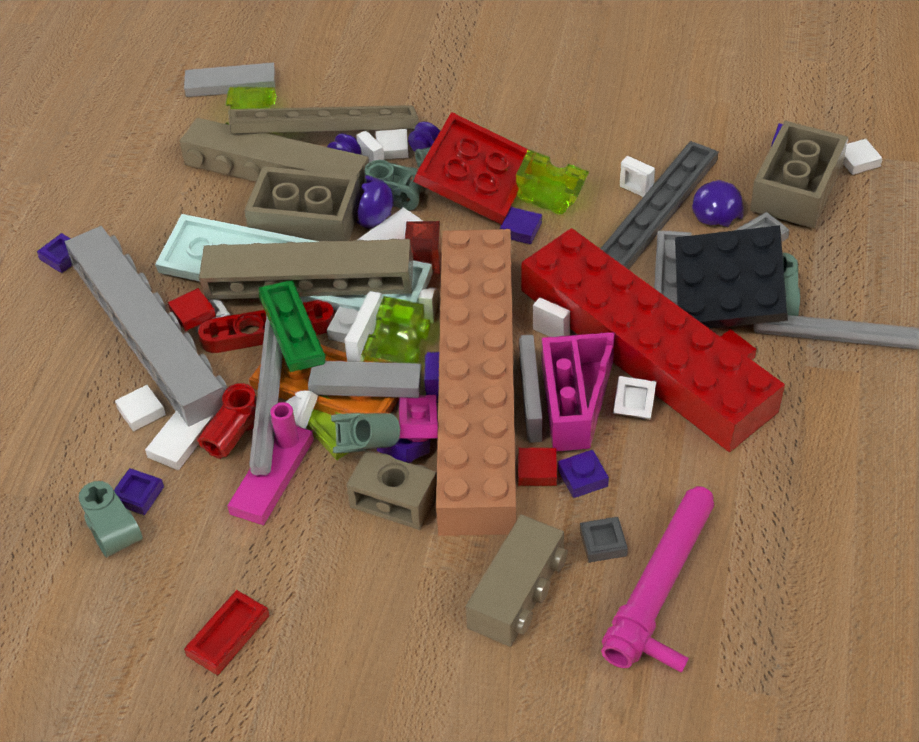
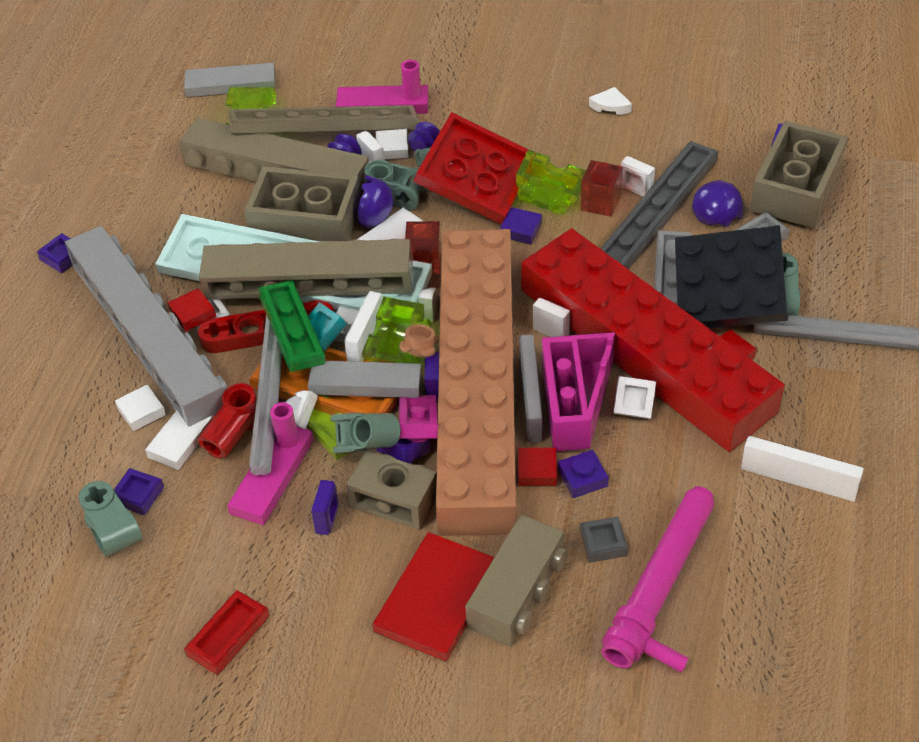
(325, 507): none -> dark purple tile
(326, 324): none -> teal plate
(409, 93): none -> dark pink piece
(419, 340): none -> nougat plate
(431, 597): none -> red tile
(601, 188): none -> clear red brick
(610, 101): none -> white tile
(801, 468): none -> white tile
(861, 157): white tile -> none

